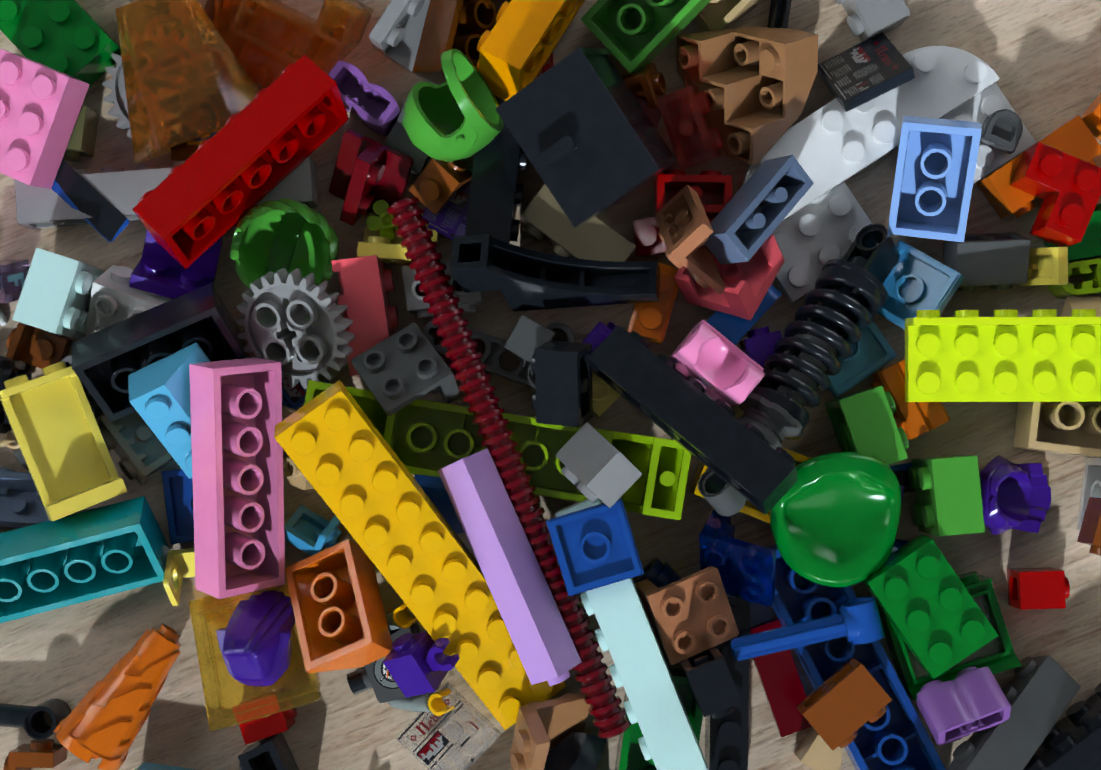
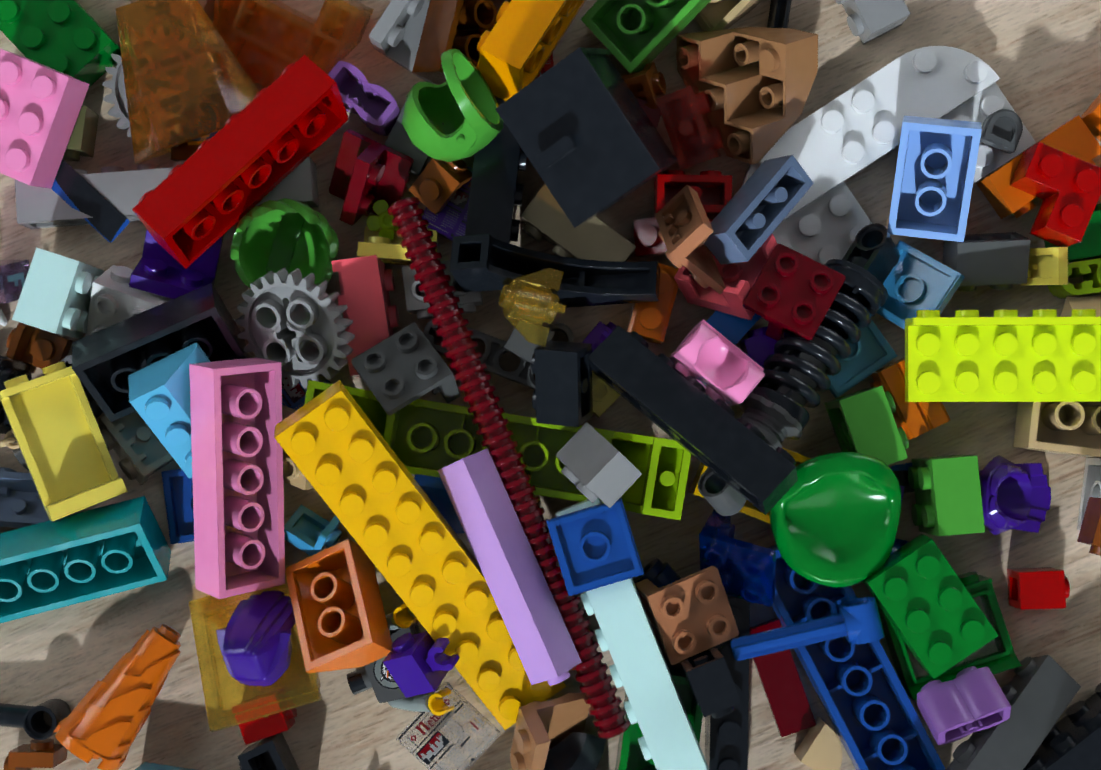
(179, 565): light yellow bracket -> none
(531, 303): none -> clear yellow brick
(793, 293): none -> dark red bracket
(844, 704): dark orange brick -> none
(865, 71): black tile -> none

